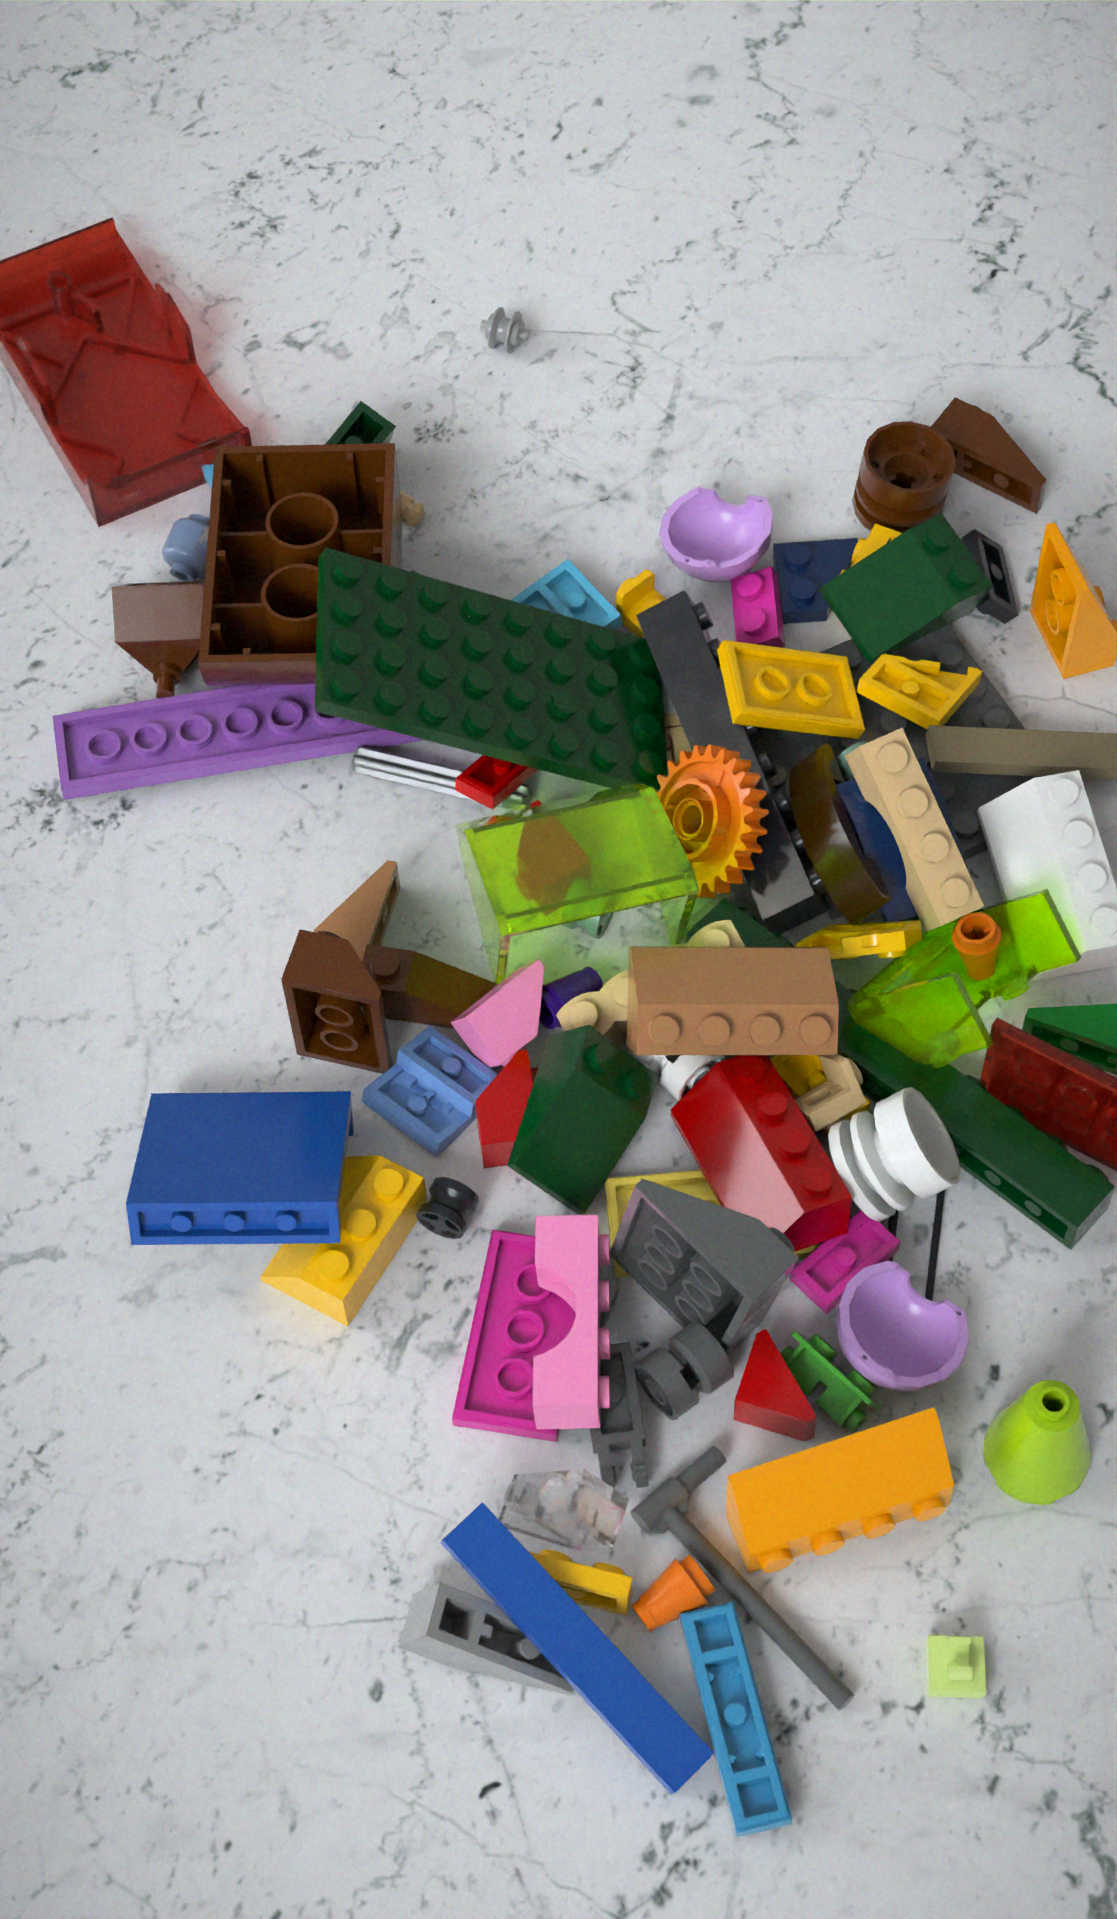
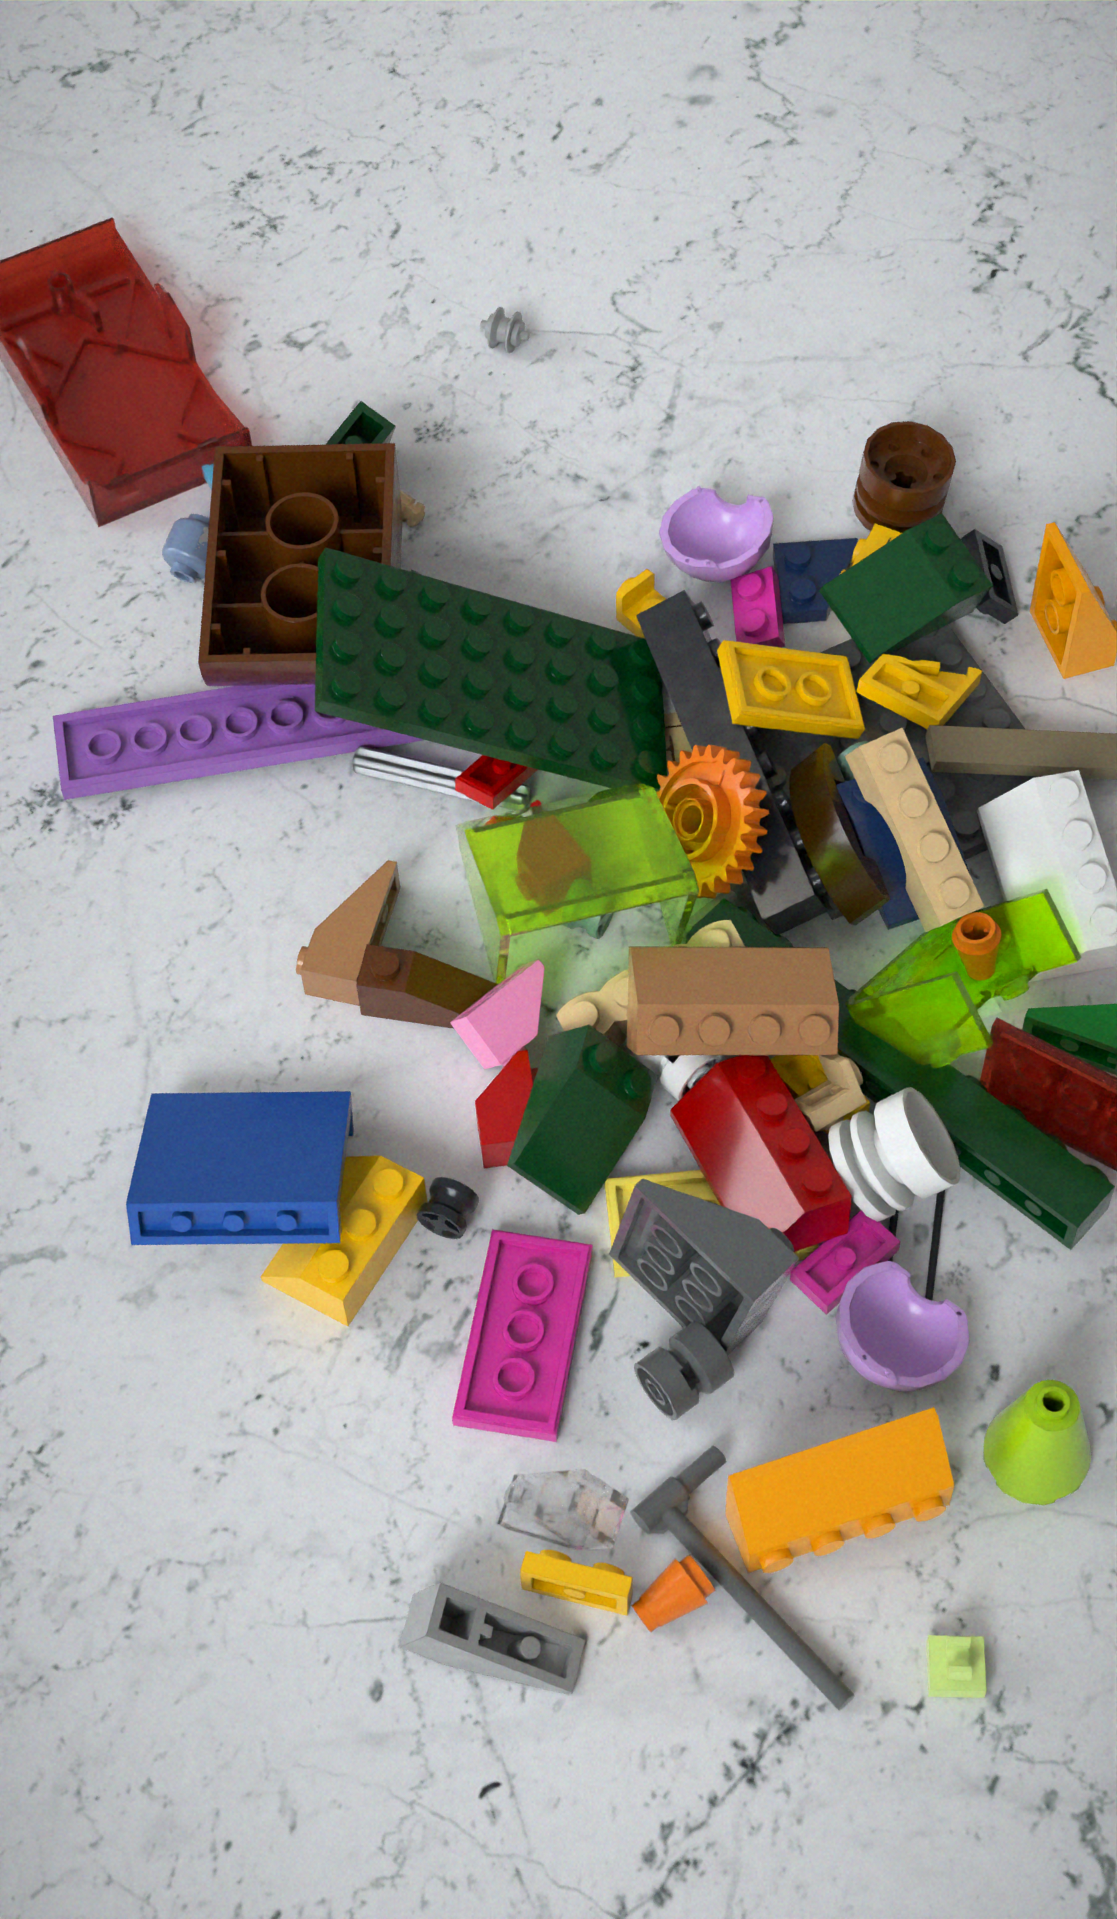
(160, 627): reddish brown piece -> none
(335, 1004): reddish brown slope -> none
(430, 1090): medium blue slope -> none
(562, 990): dark purple cone -> none
(568, 1376): bright pink arch -> none
(571, 595): medium azure wing -> none
(577, 1648): blue tile -> none
(621, 1423): dark grey hinge -> none
(735, 1720): dark azure plate -> none
(771, 1395): red slope -> none
(845, 1394): bright green hinge -> none
(869, 938): yellow wing -> none
(989, 455): reddish brown slope -> none

